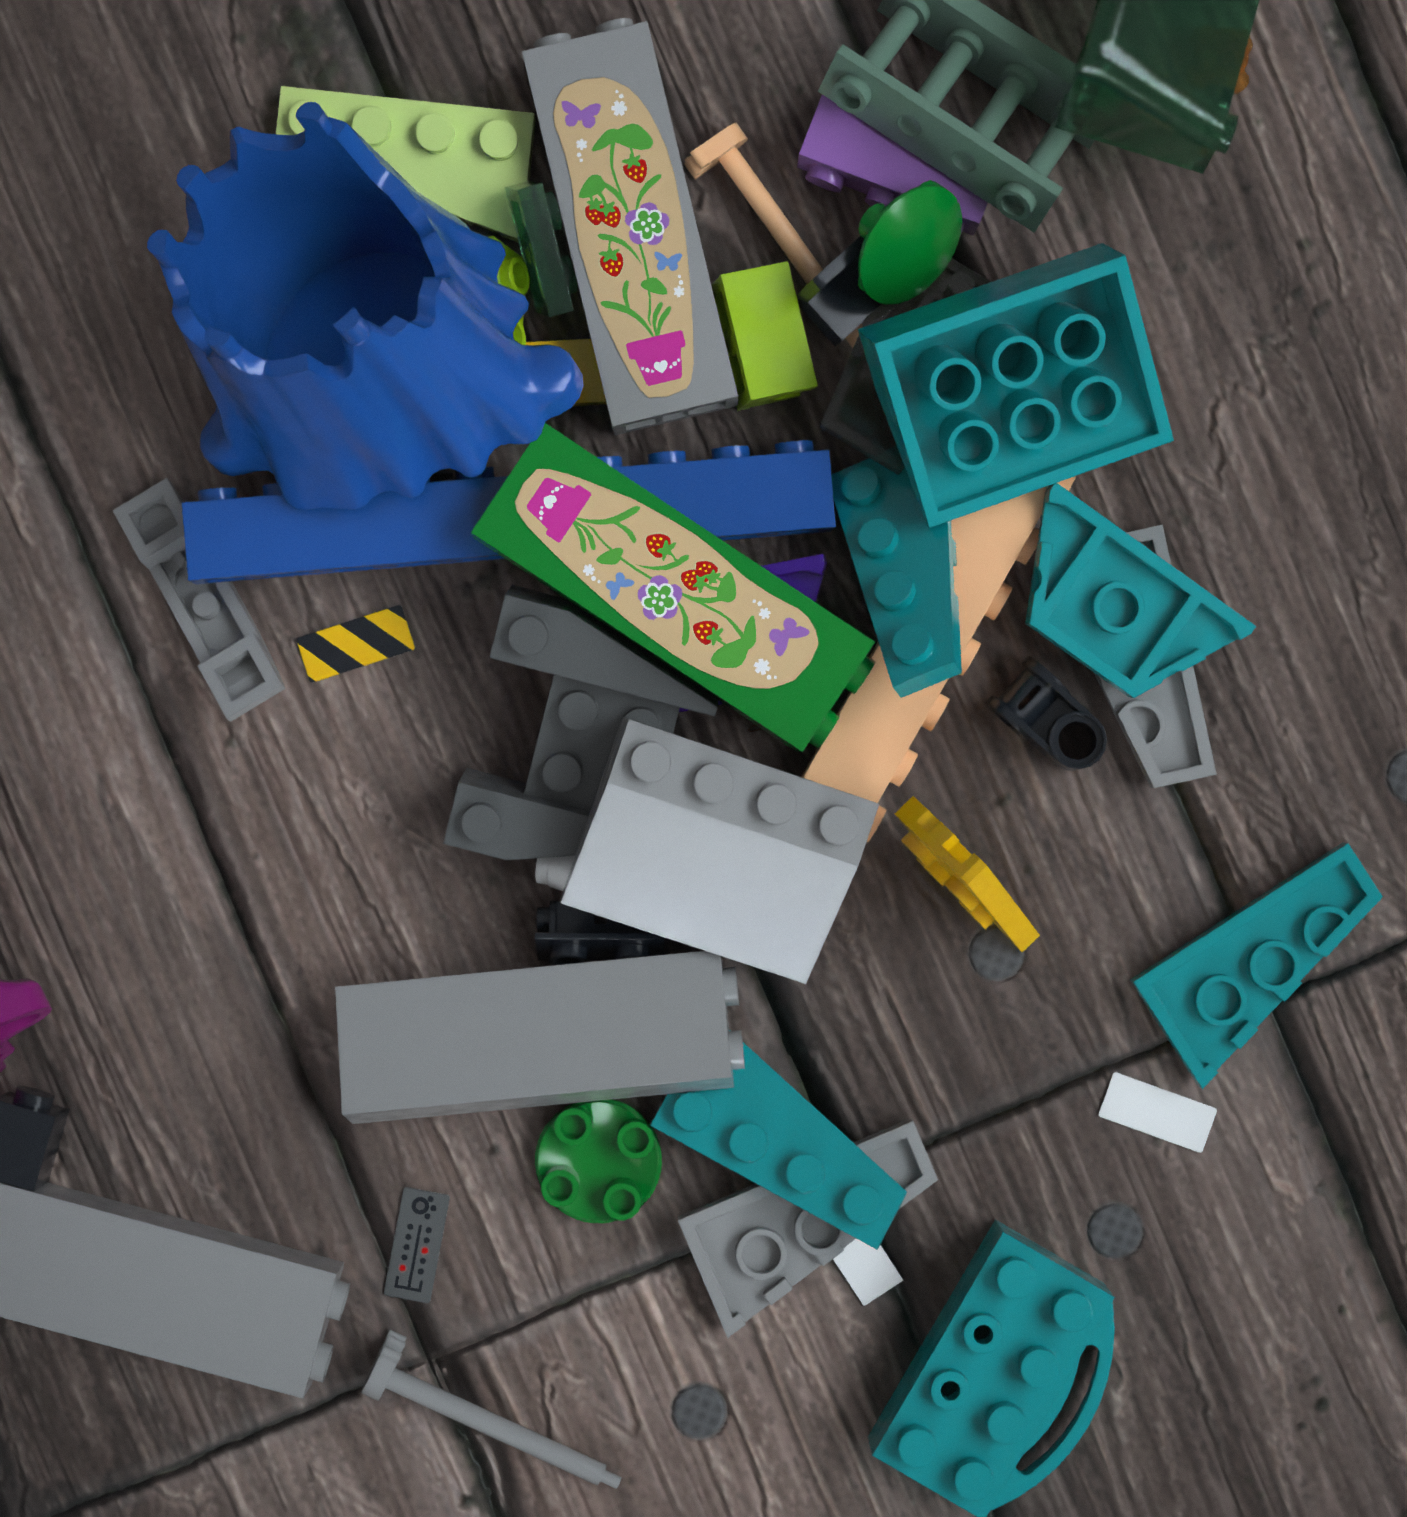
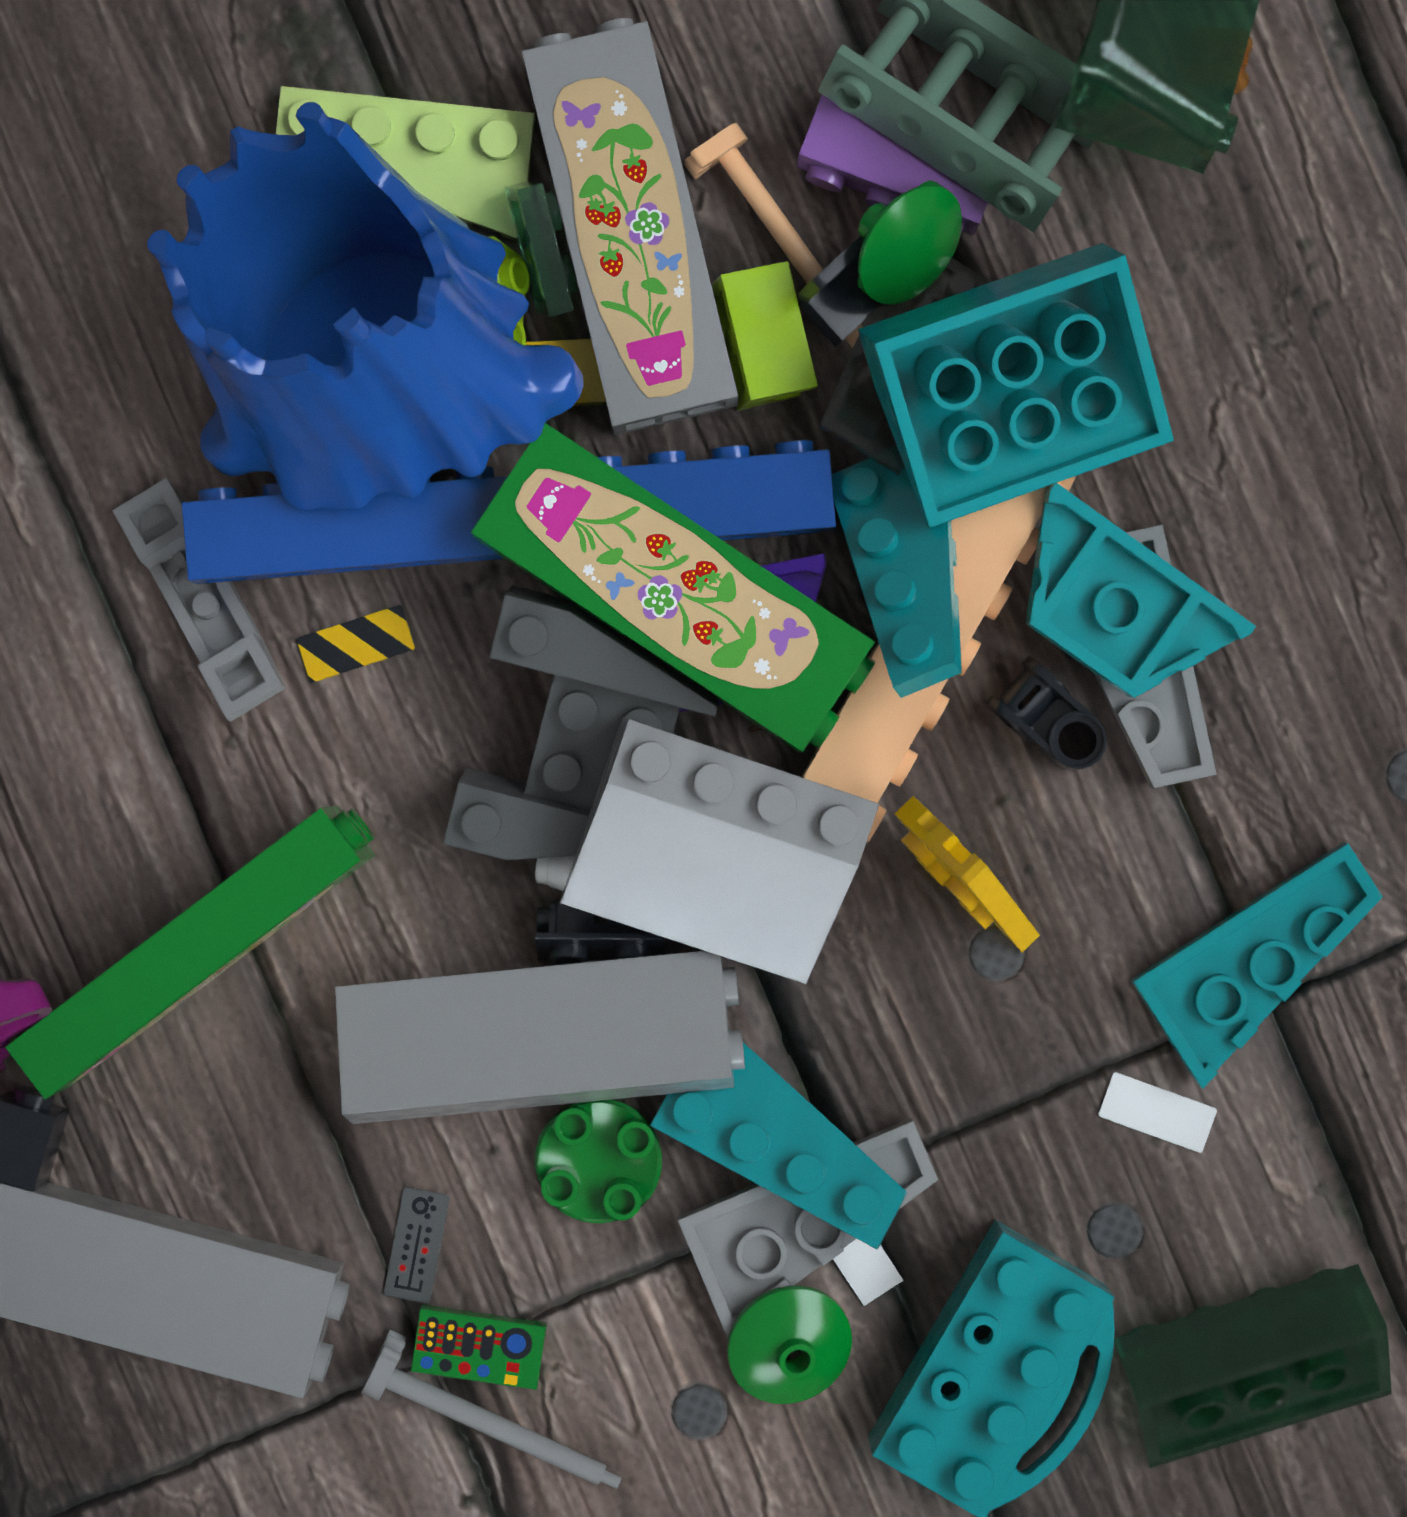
(193, 949): none -> green brick
(479, 1347): none -> tile
(776, 1326): none -> green dish
(1255, 1364): none -> clear green slope

